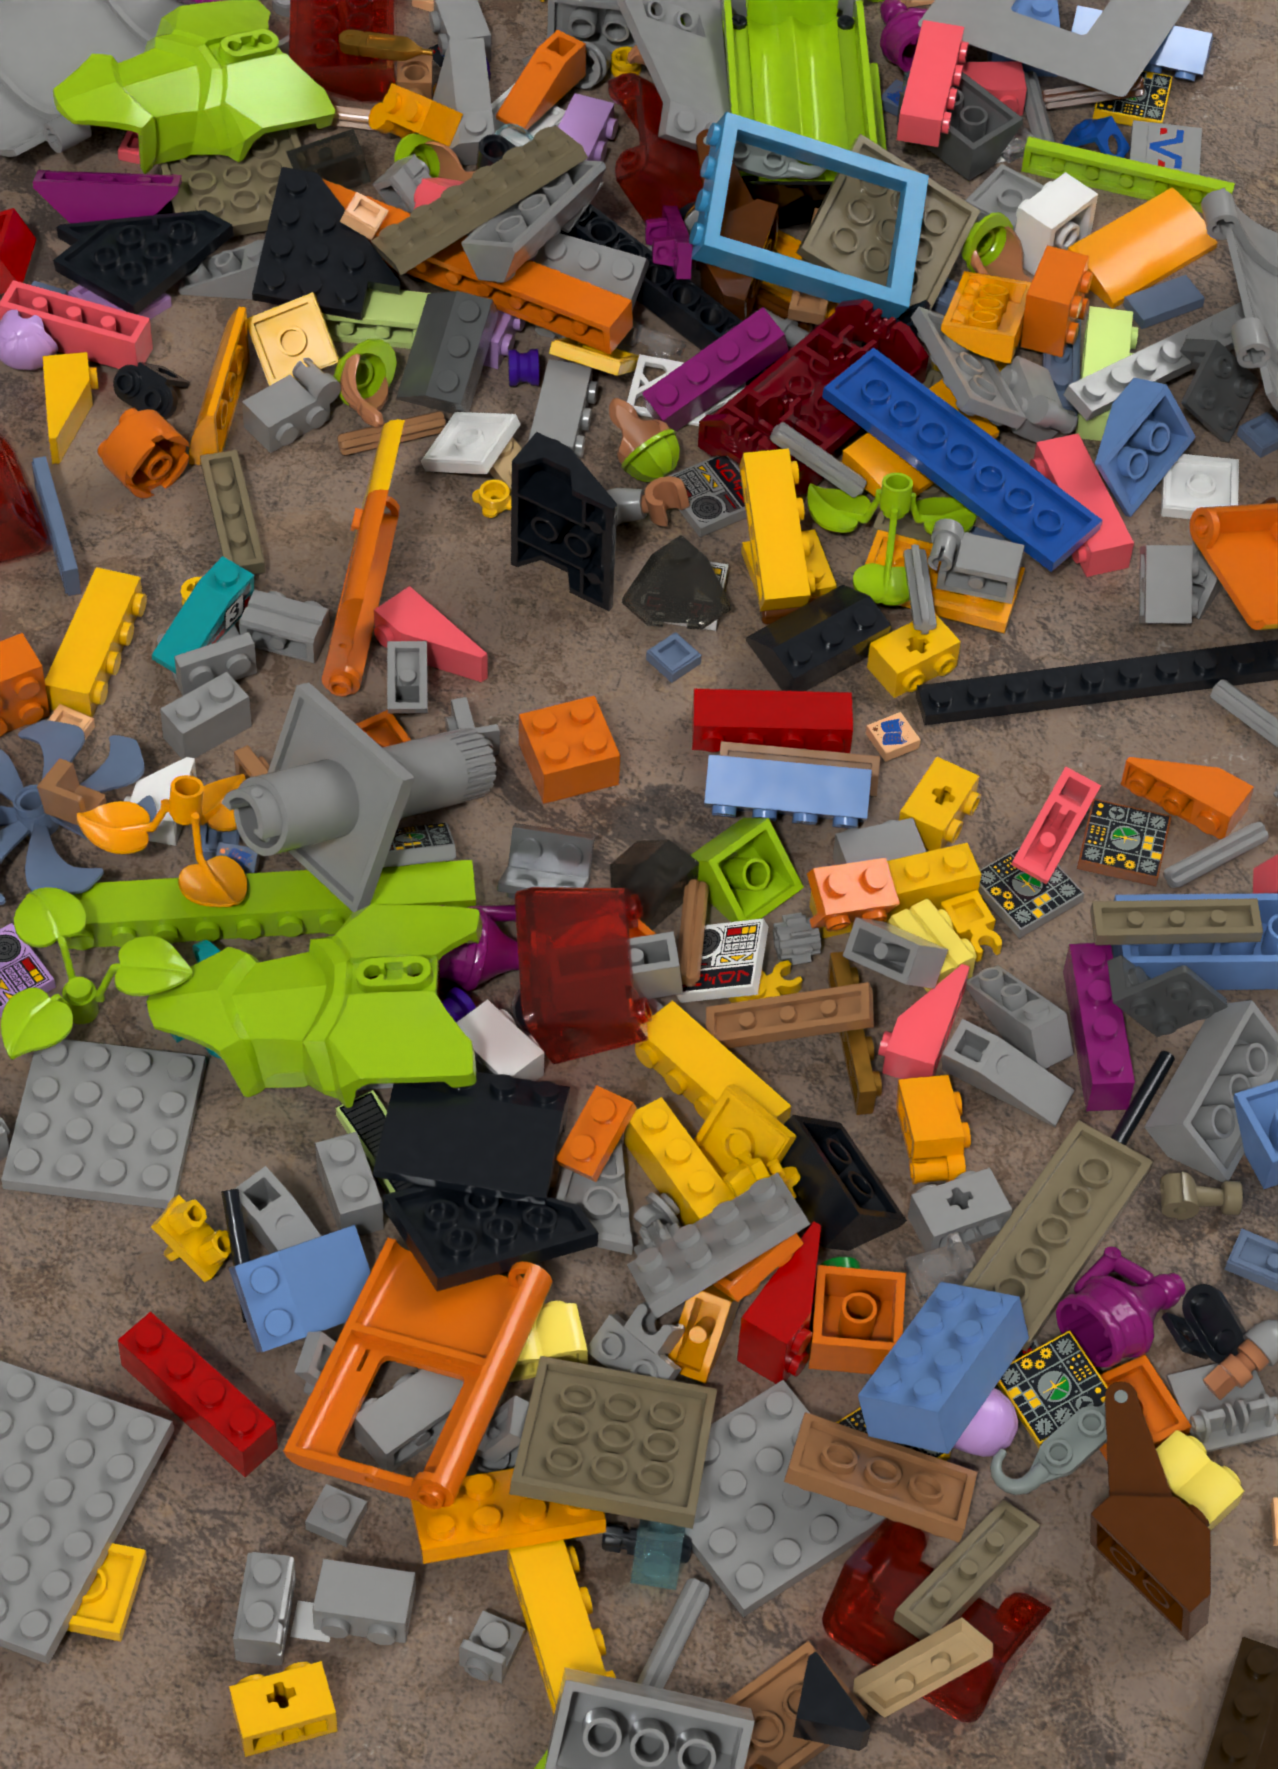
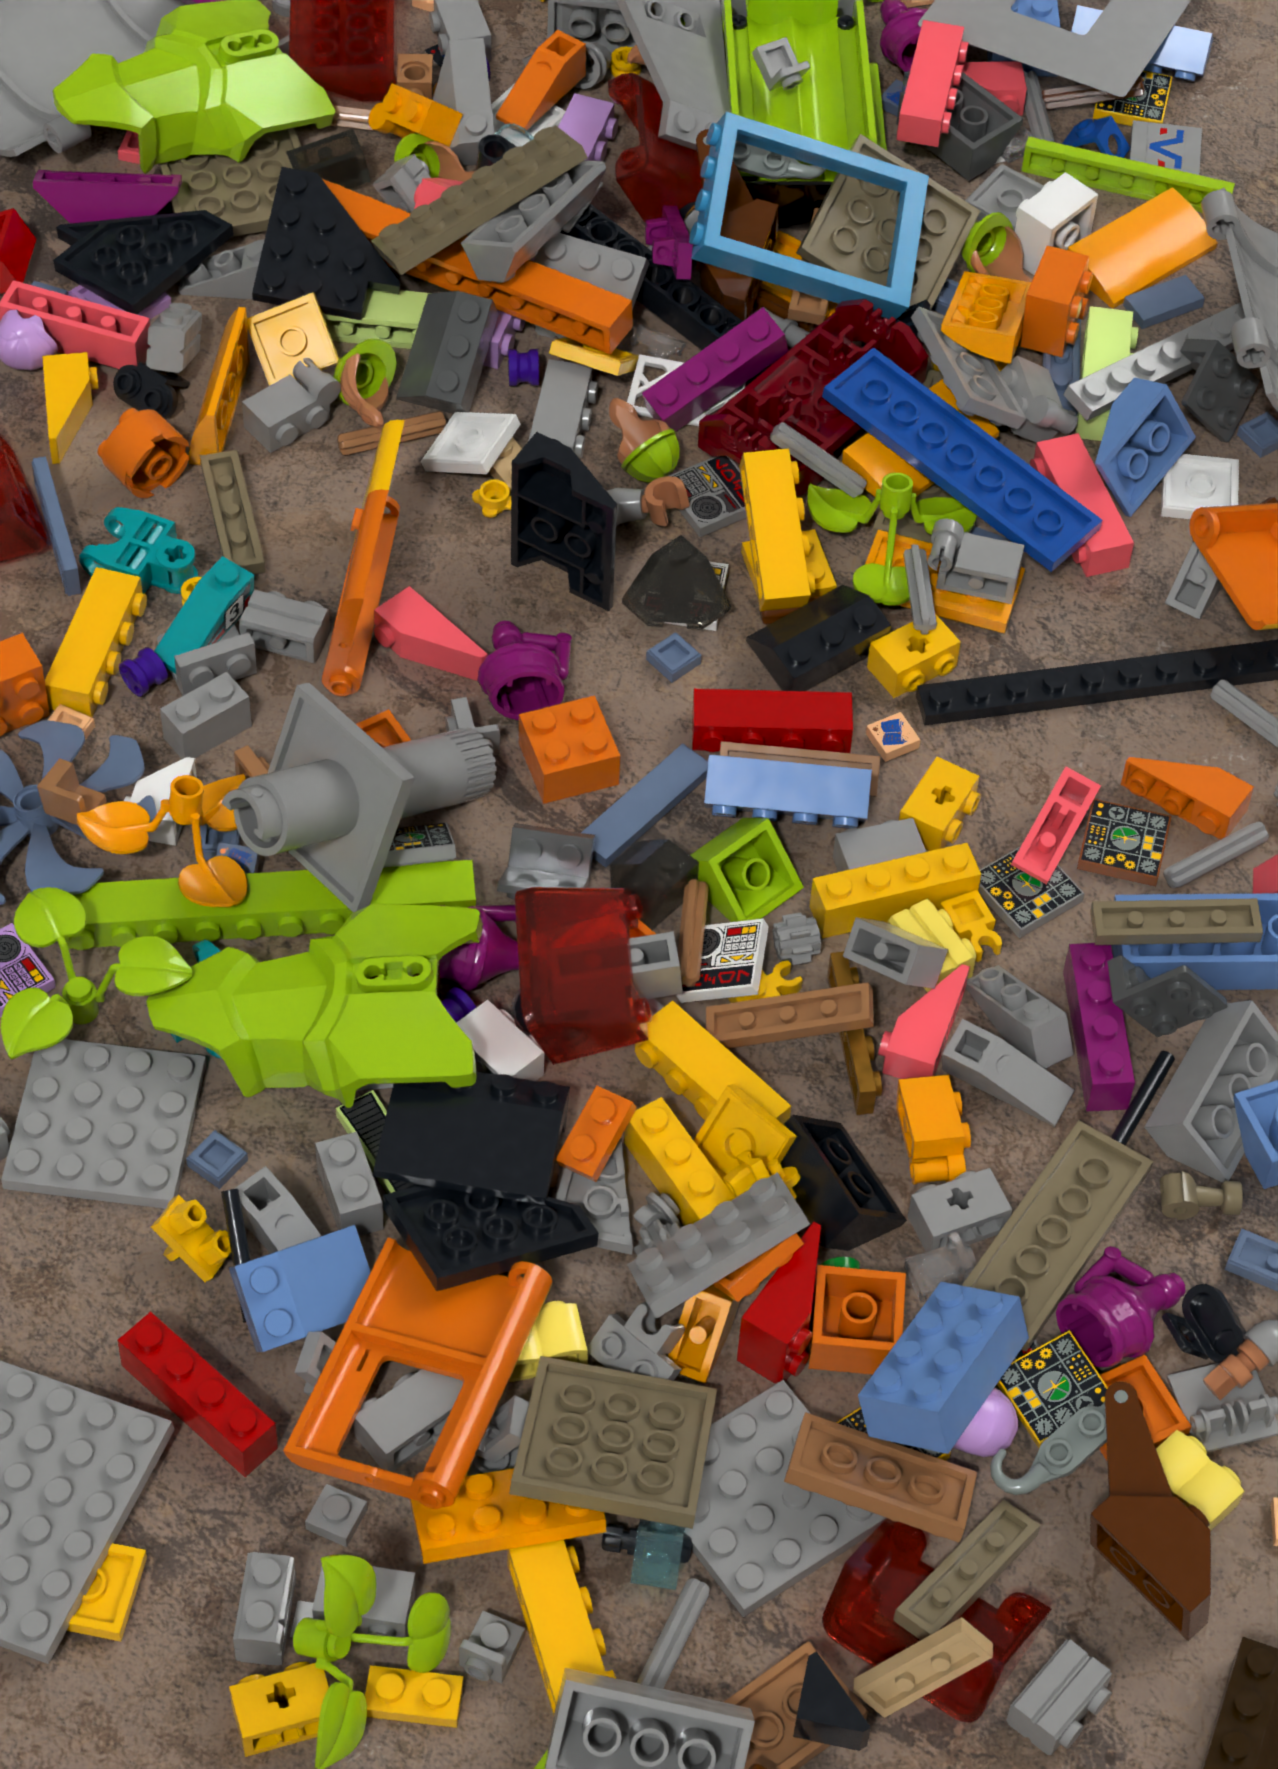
(143, 550): none -> teal piece
(143, 671): none -> dark purple wheel
(174, 338): none -> light grey brick
(217, 1159): none -> sand blue tile
(347, 1596): none -> lime plant
(364, 215): light nougat tile -> none
(380, 45): pearl gold piece -> none
(407, 677): light grey slope -> none
(413, 1696): none -> yellow plate
(523, 670): none -> magenta piece
(646, 803): none -> sand blue tile
(779, 65): none -> light grey bracket
(850, 892): bracket -> none
(1060, 1697): none -> light grey brick
(1167, 584): light grey brick -> none

